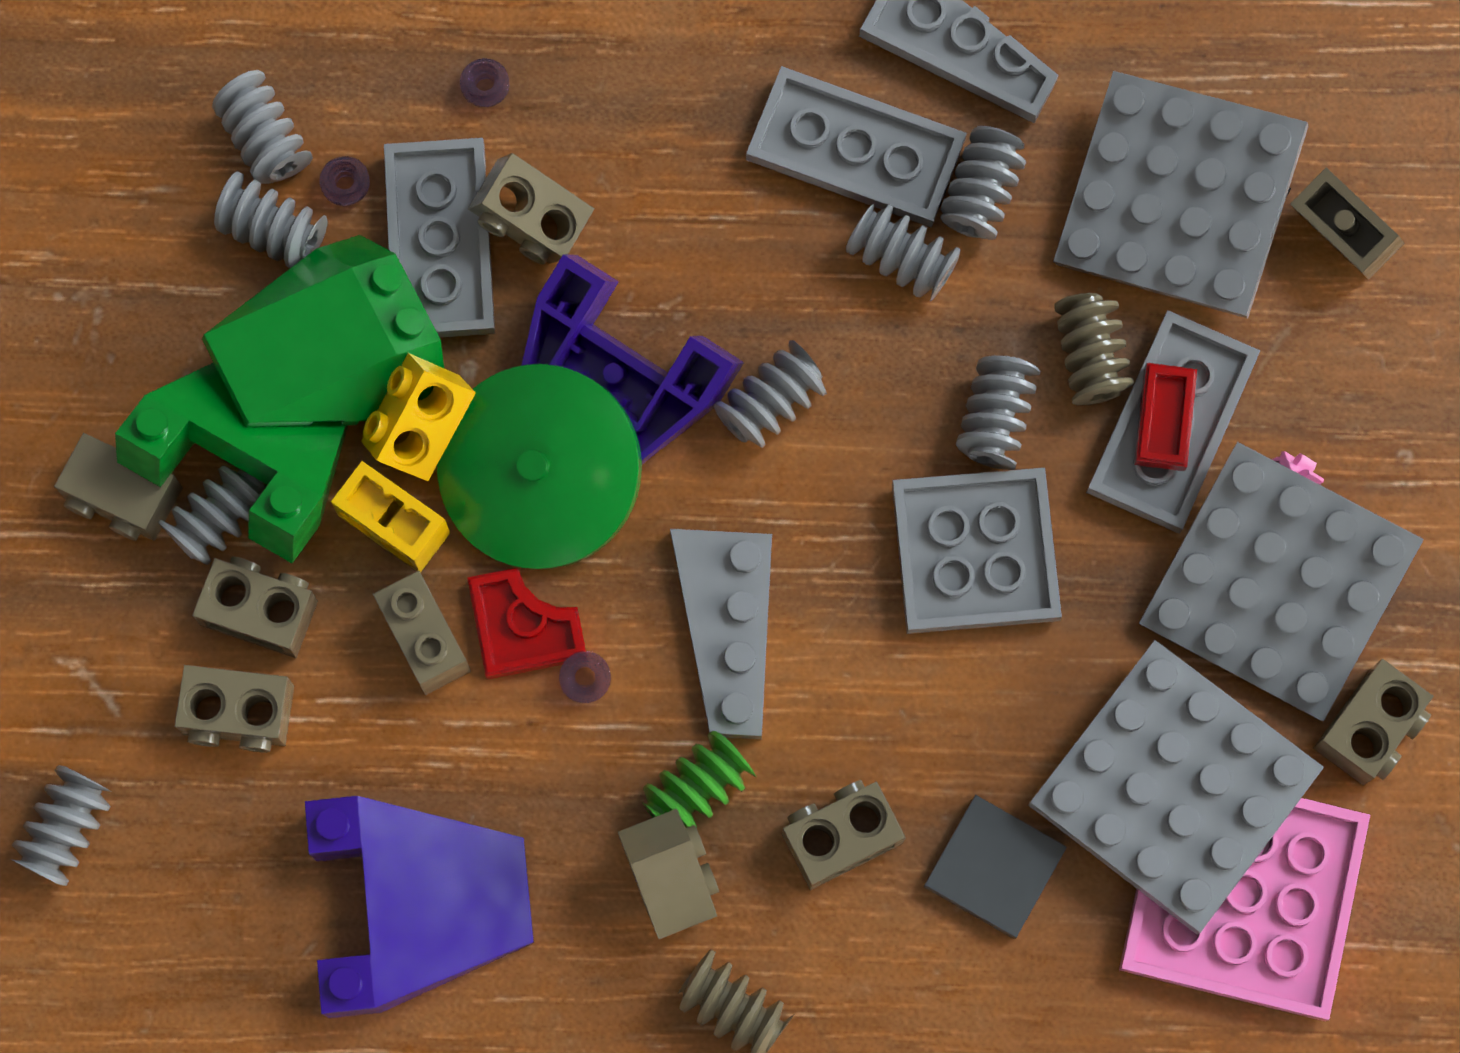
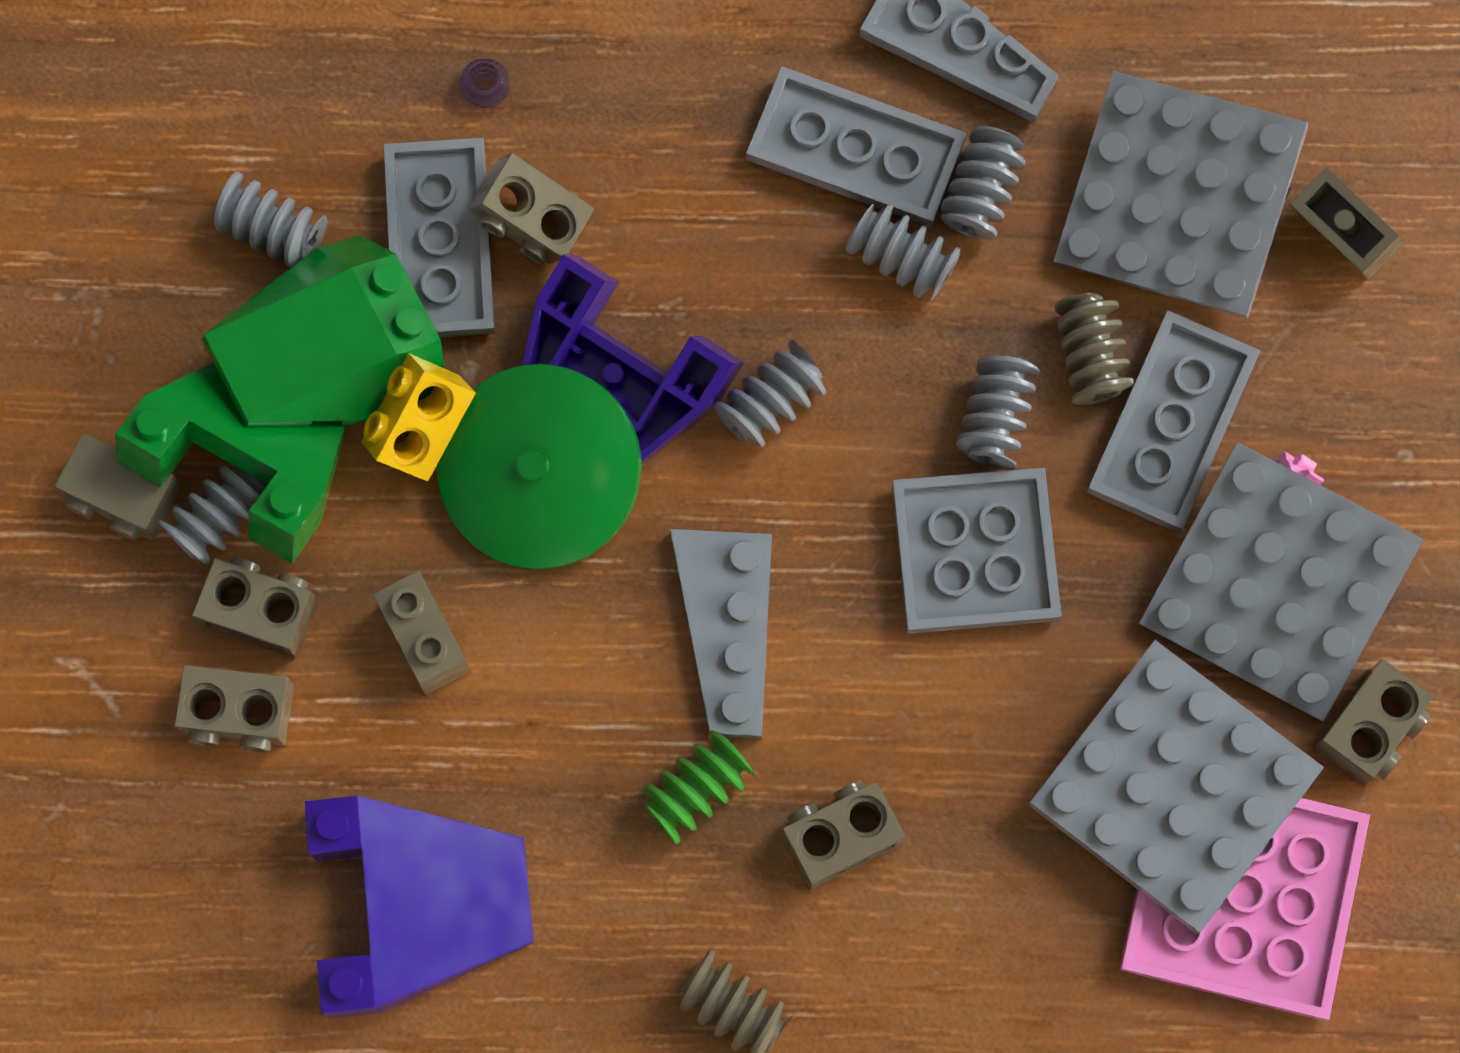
(61, 825): light grey piece -> none
(258, 131): light grey piece -> none
(340, 168): plate -> none
(390, 517): yellow brick -> none
(518, 629): red tile -> none
(590, 692): plate -> none
(669, 873): dark tan brick -> none
(995, 867): dark grey tile -> none
(1165, 417): red tile -> none

